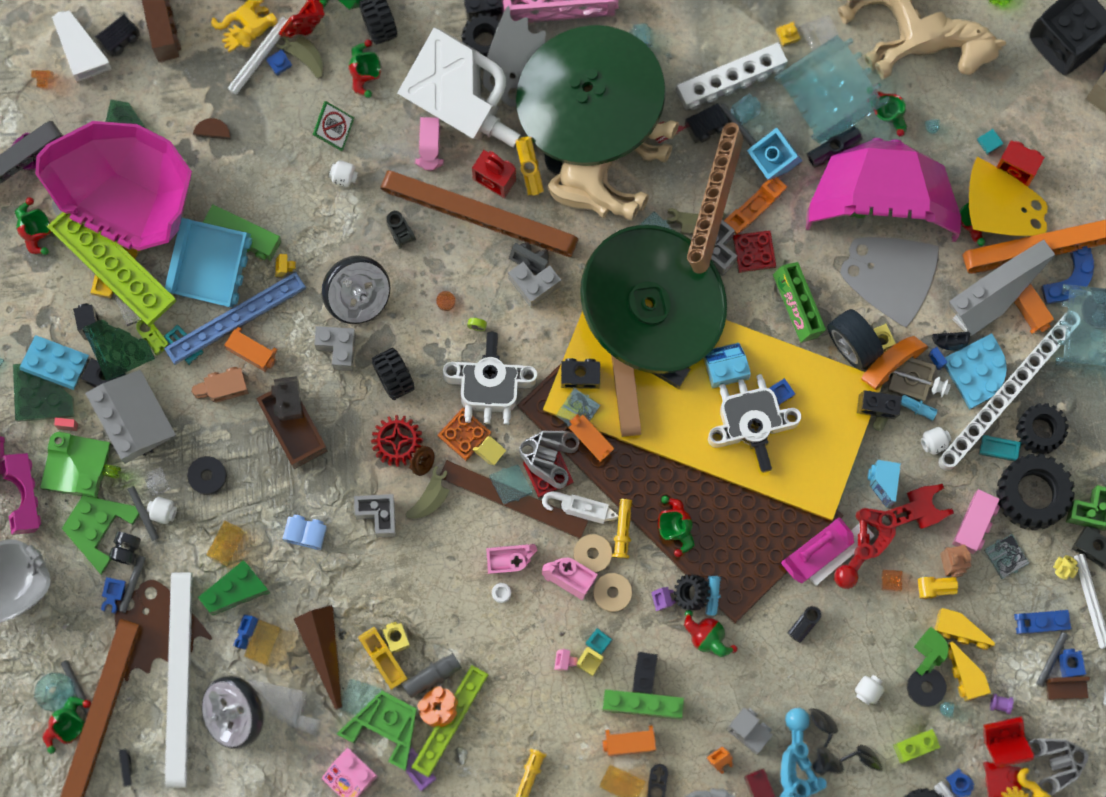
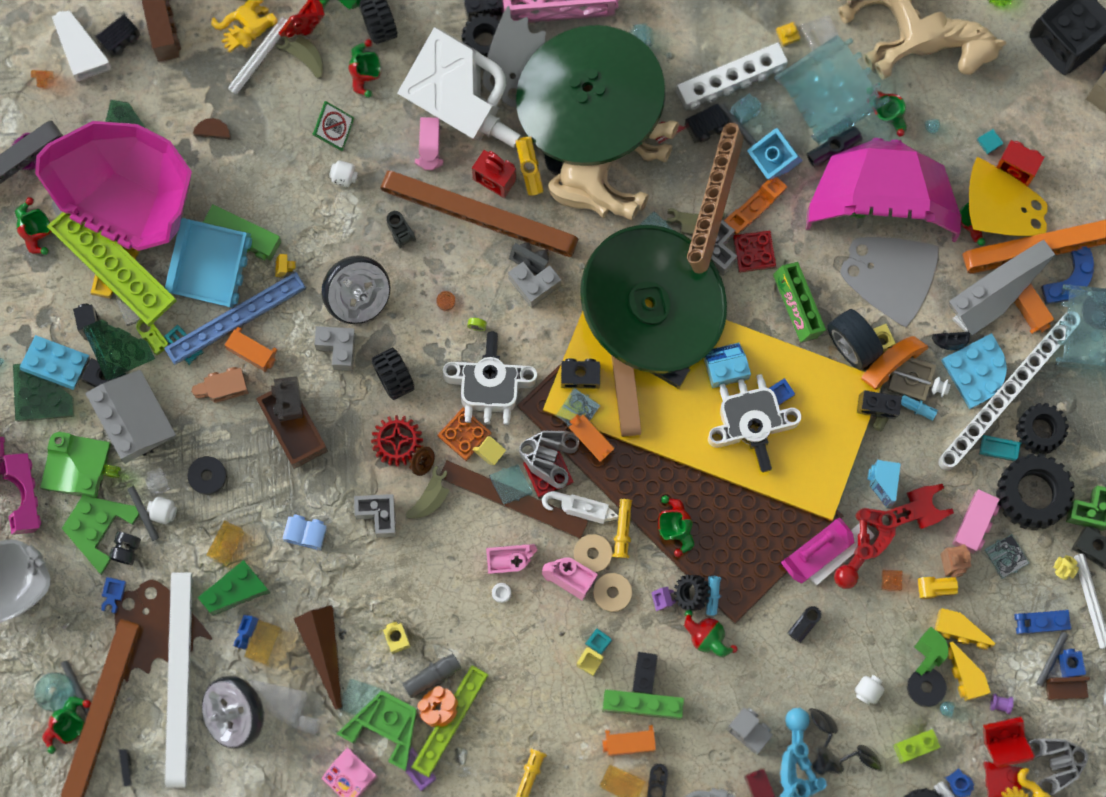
(66, 424): coral tile -> none
(132, 584): dark grey bar -> none
(279, 62): blue plate -> none
(382, 657): yellow slope -> none
(564, 660): bright pink tile -> none
(720, 758): orange tile -> none
(935, 440): white head -> none
(937, 358): blue tile -> none

